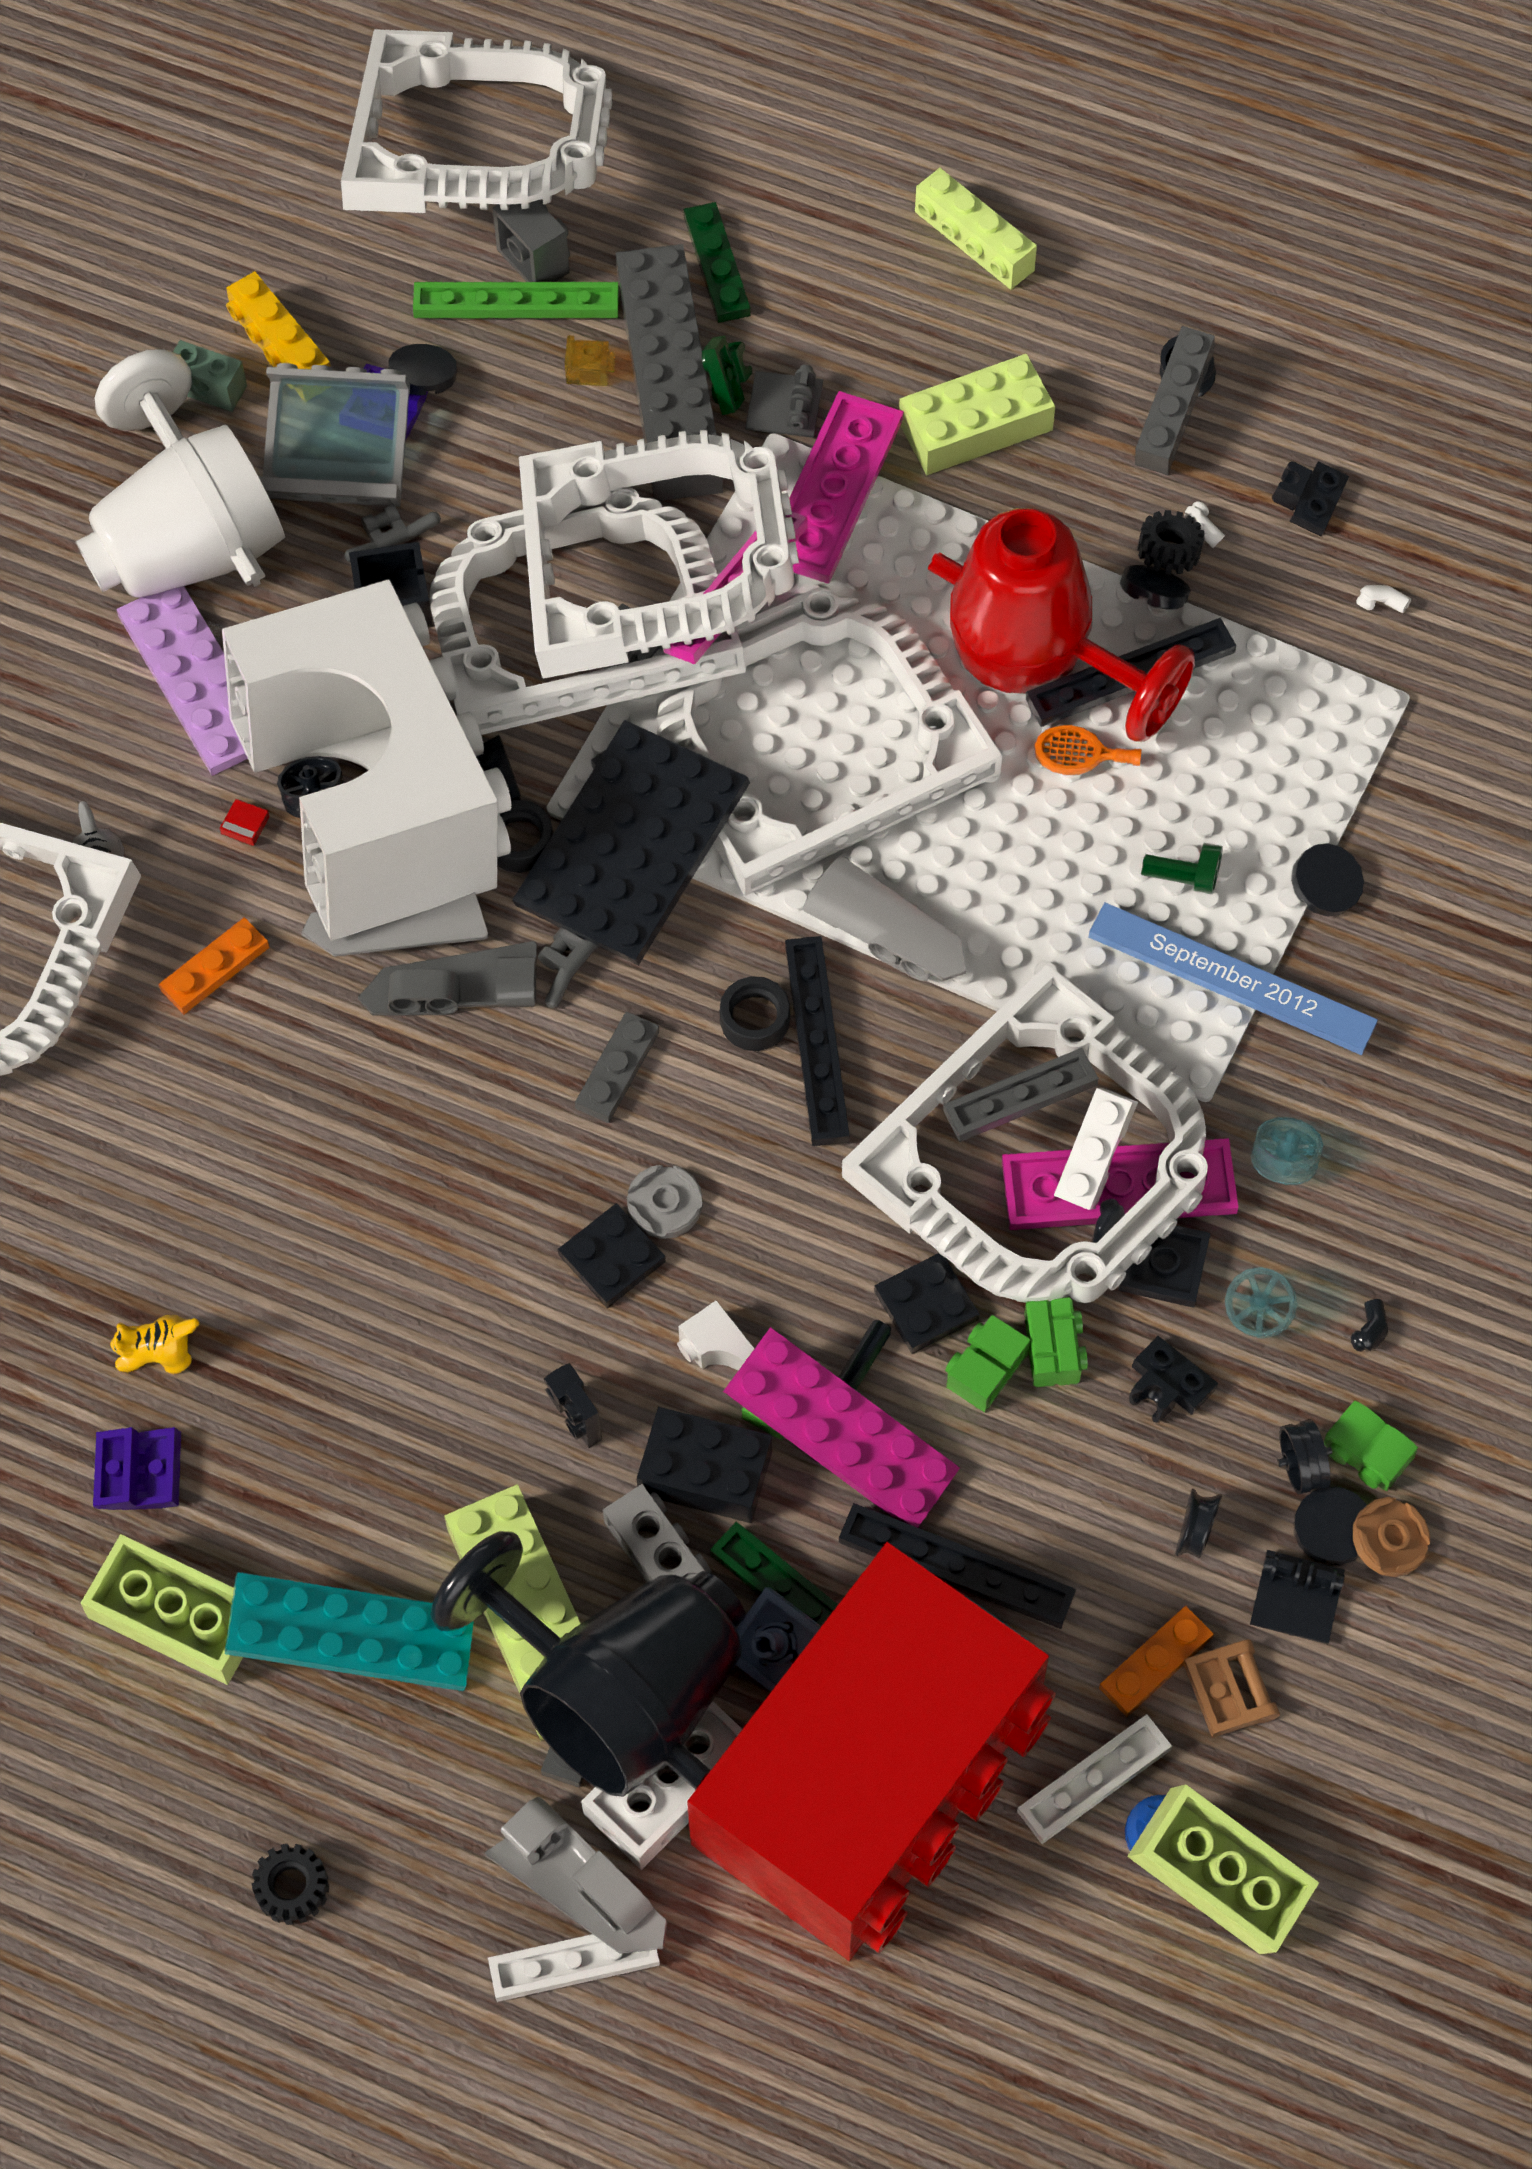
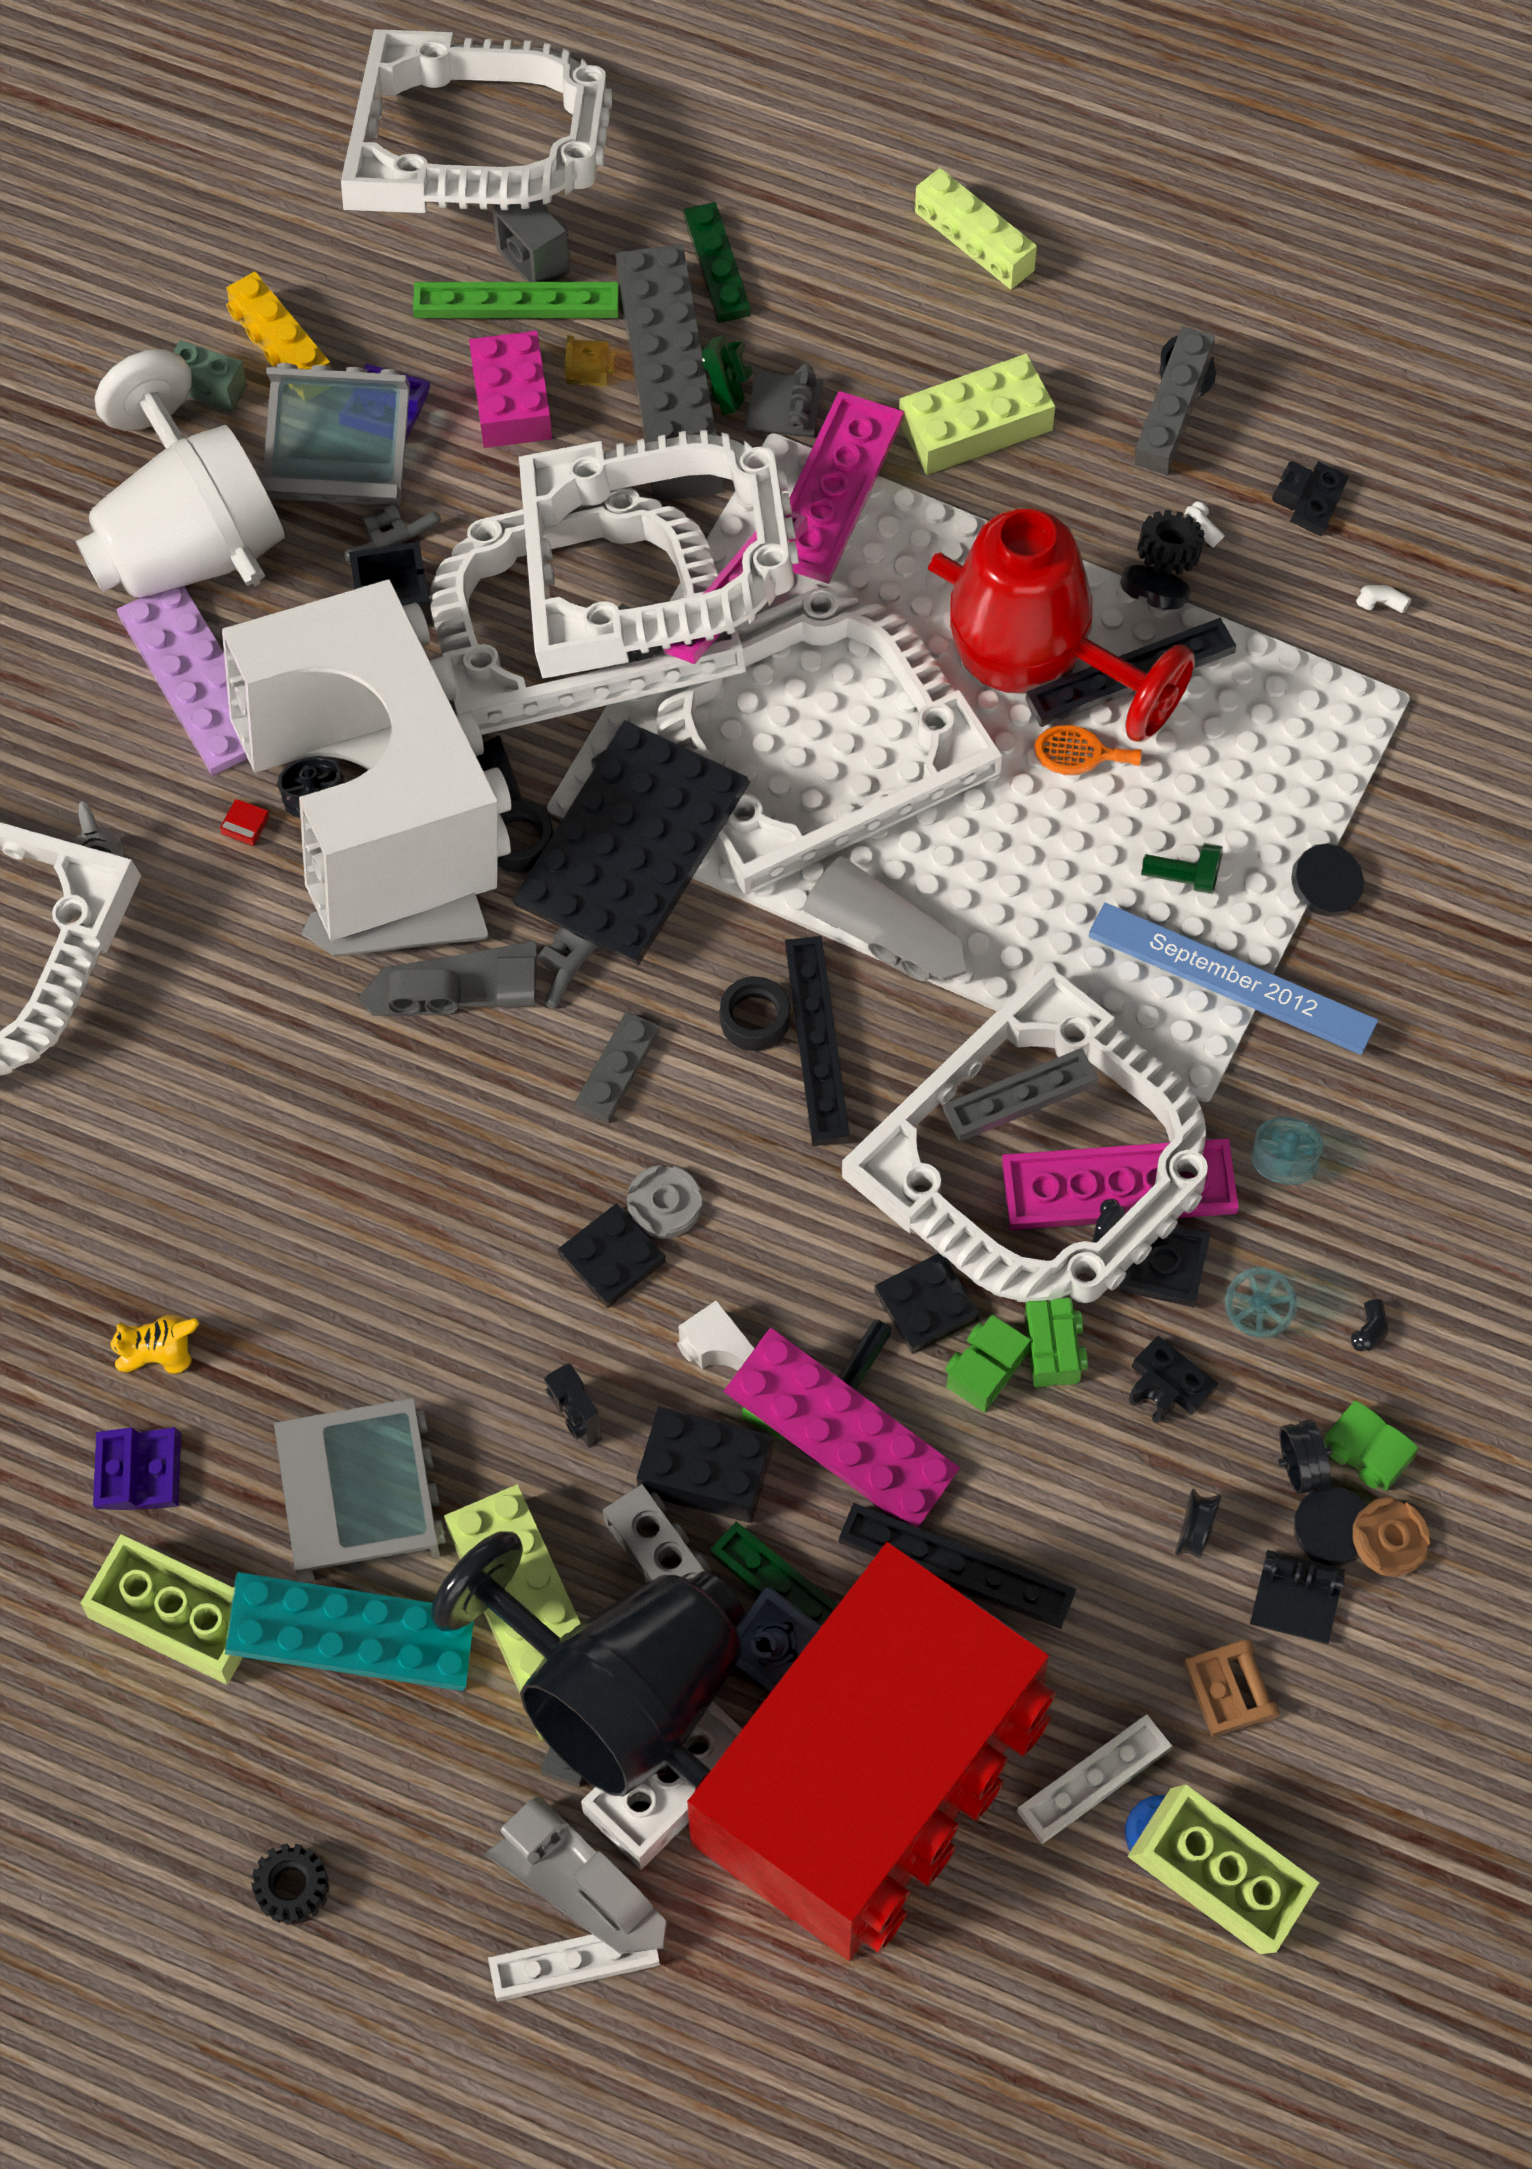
(214, 965): orange plate -> none
(357, 1486): none -> panel
(425, 367): black tile -> none
(510, 389): none -> dark pink brick
(1094, 1148): white arch -> none
(1156, 1661): orange plate -> none

